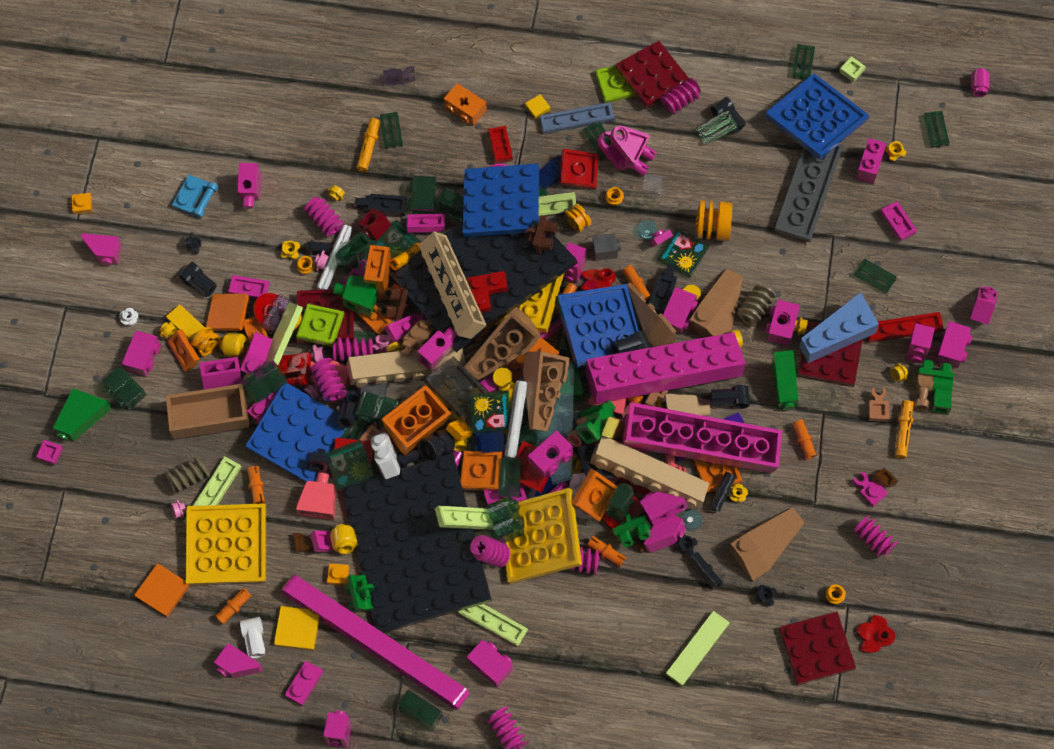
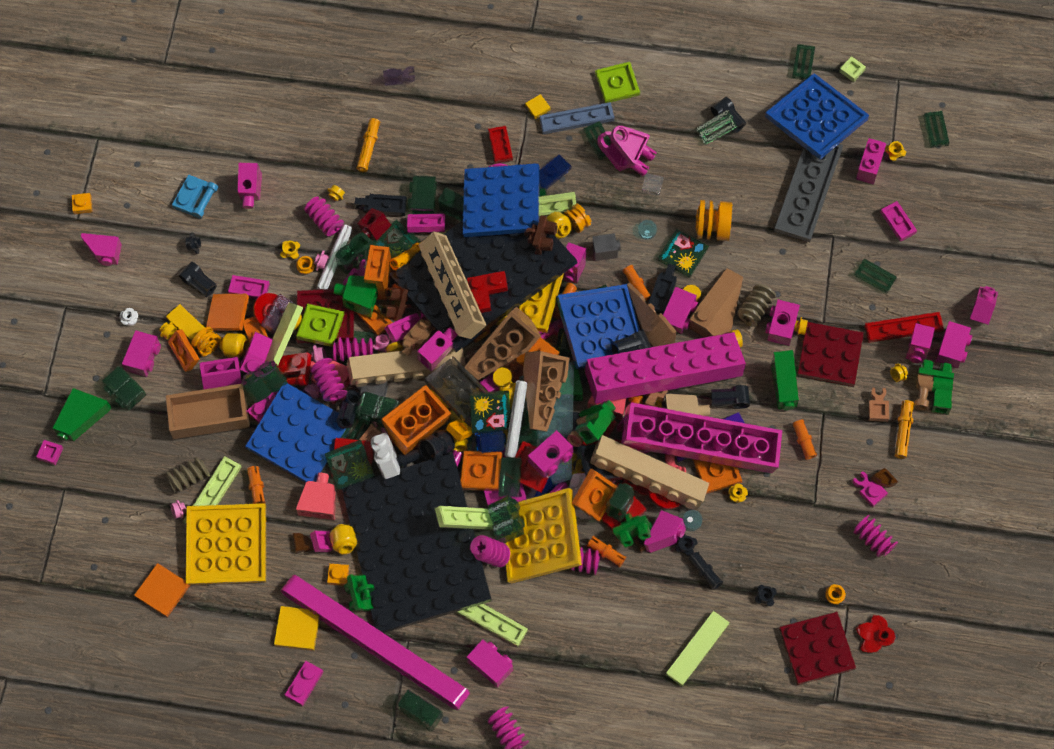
(233, 605): orange pin -> none
(236, 663): dark pink slope -> none
(252, 632): white piece -> none
(318, 247): black pin -> none
(318, 462): black tile -> none
(337, 729): dark pink brick -> none
(393, 143): clear green tile -> none
(465, 104): orange brick -> none
(563, 222): none -> yellow head
(578, 169): red tile -> none
(598, 278): red plate -> none
(613, 428): light yellow tile -> none
(614, 191): light orange plate -> none
(651, 73): dark red plate -> none
(660, 236): dark pink plate -> none
(662, 506): dark pink slope -> none
(680, 96): dark pink piece -> none
(722, 491): black pin -> none
(764, 544): medium nougat wedge -> none
(842, 328): medium blue wedge -> none
(980, 82): dark pink brick -> none

